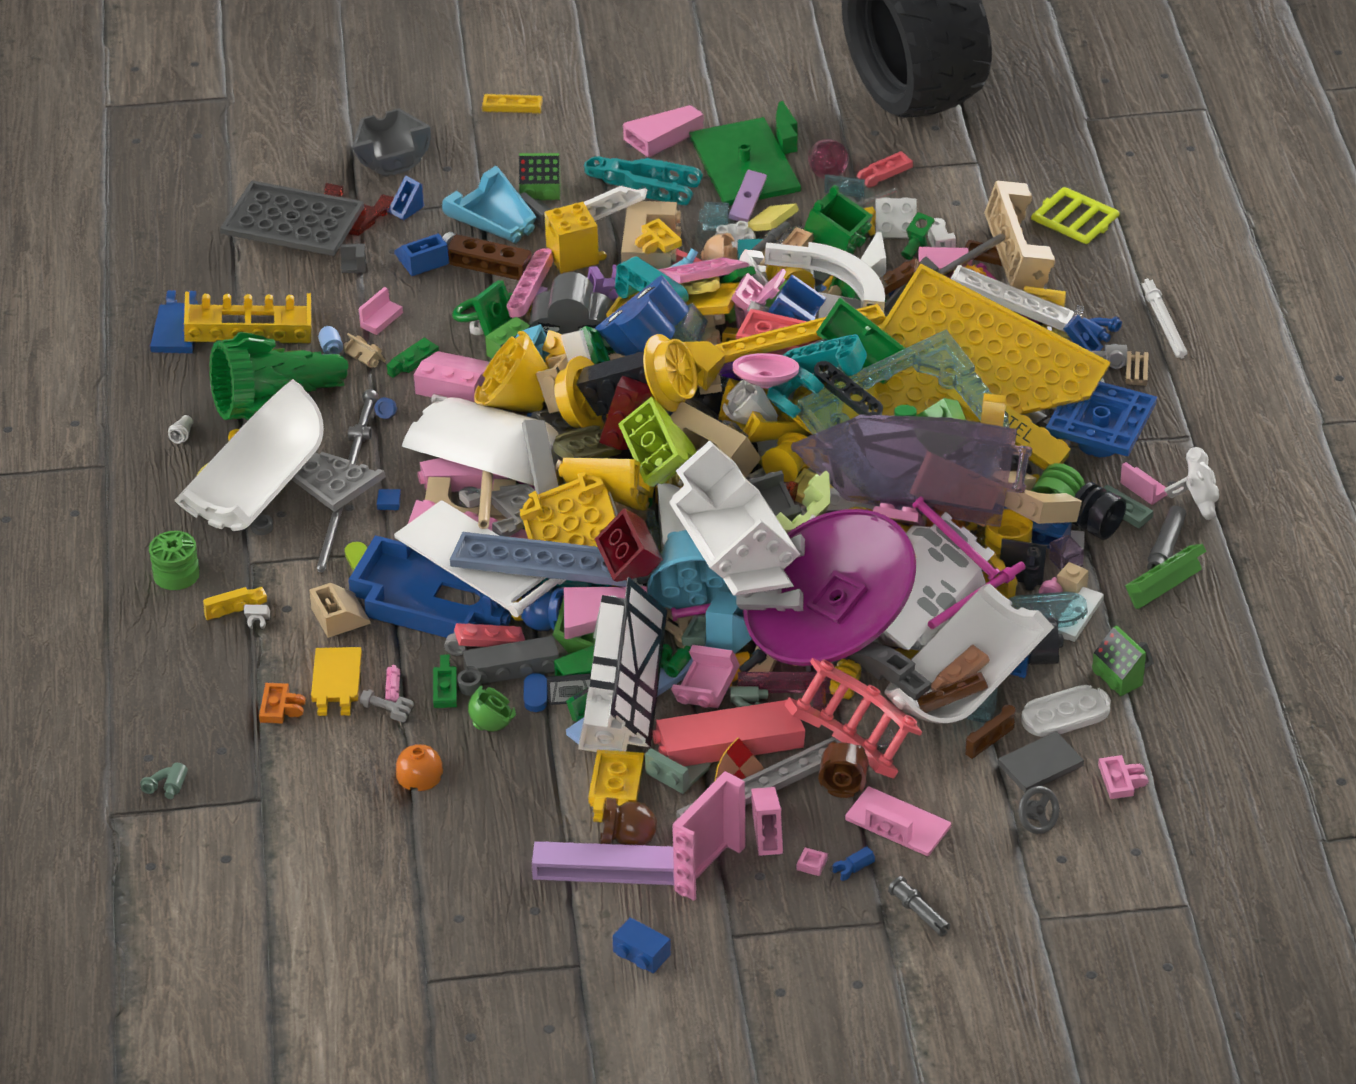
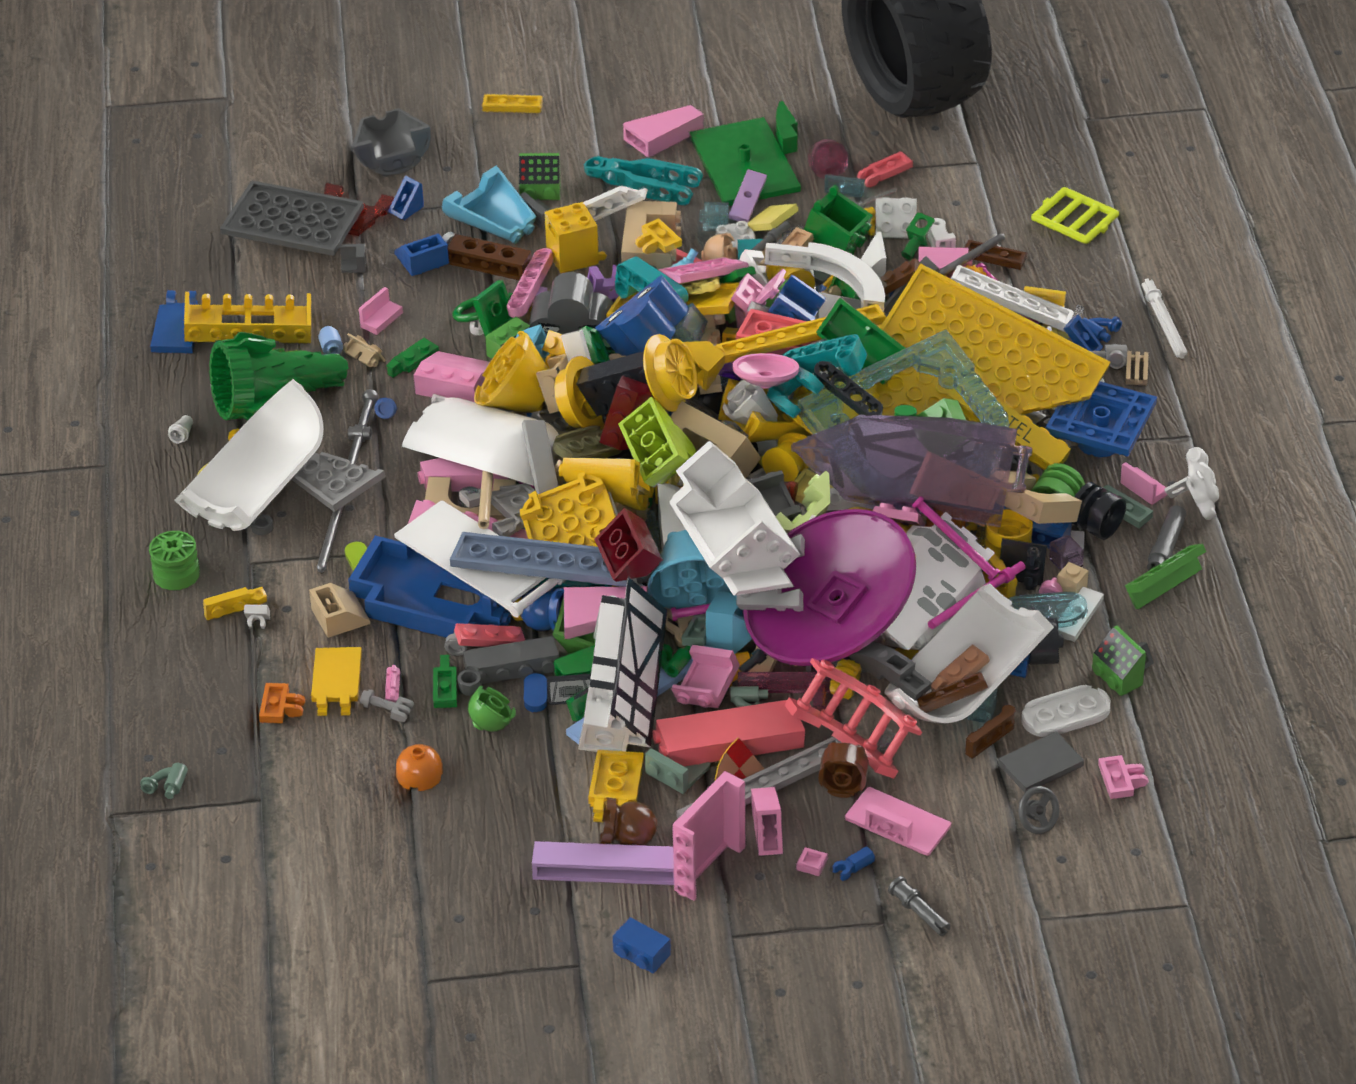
(388, 499): blue tile -> none
(993, 409): yellow slope -> none
(1021, 262): tan plate -> none

